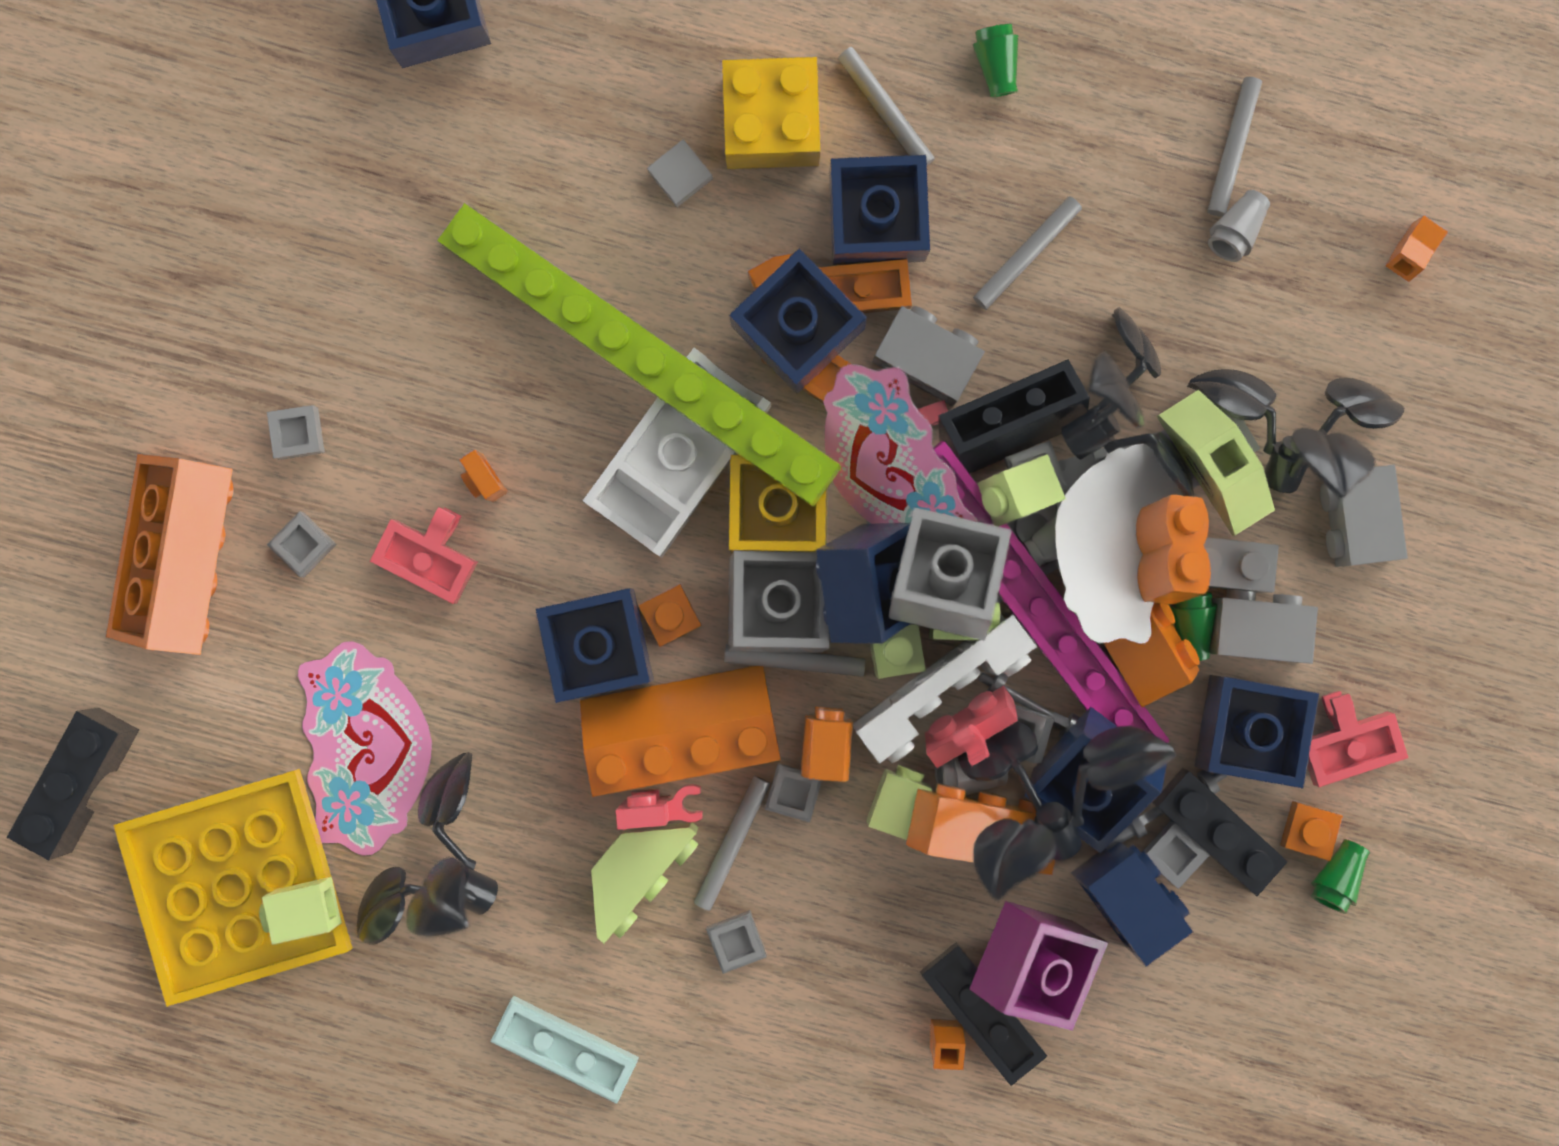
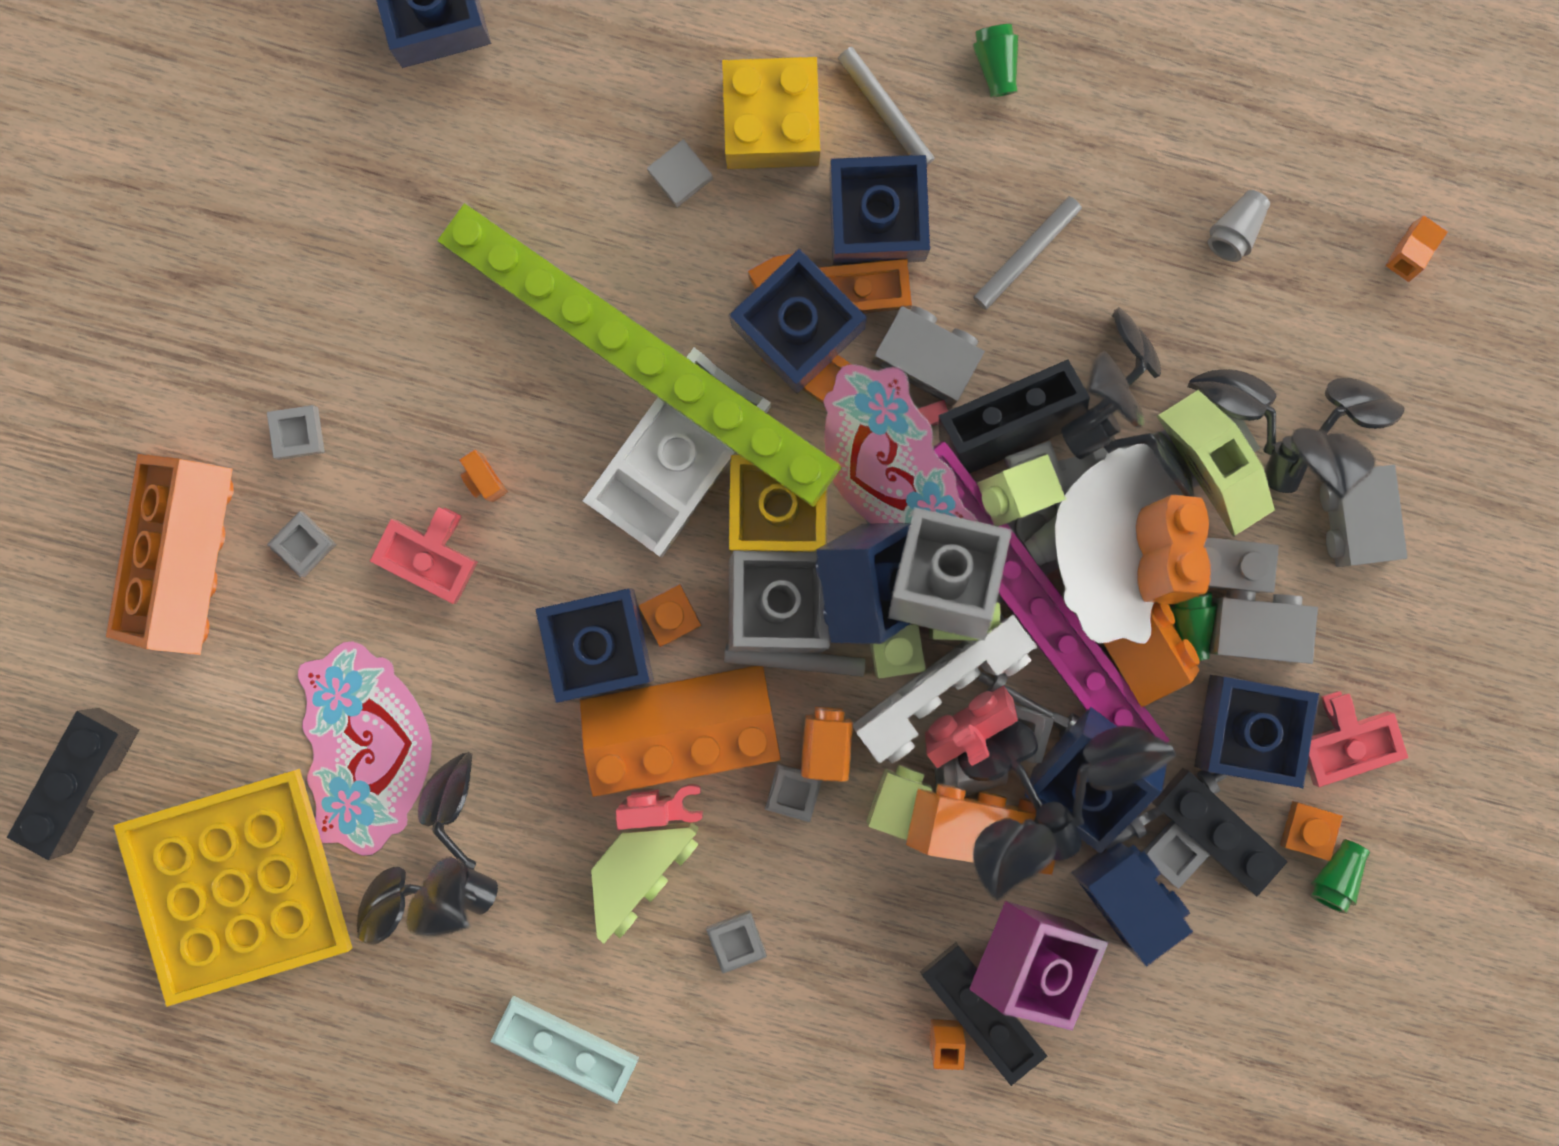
(300, 911): yellowish green brick -> none
(732, 843): light grey bar -> none
(1234, 146): light grey bar -> none

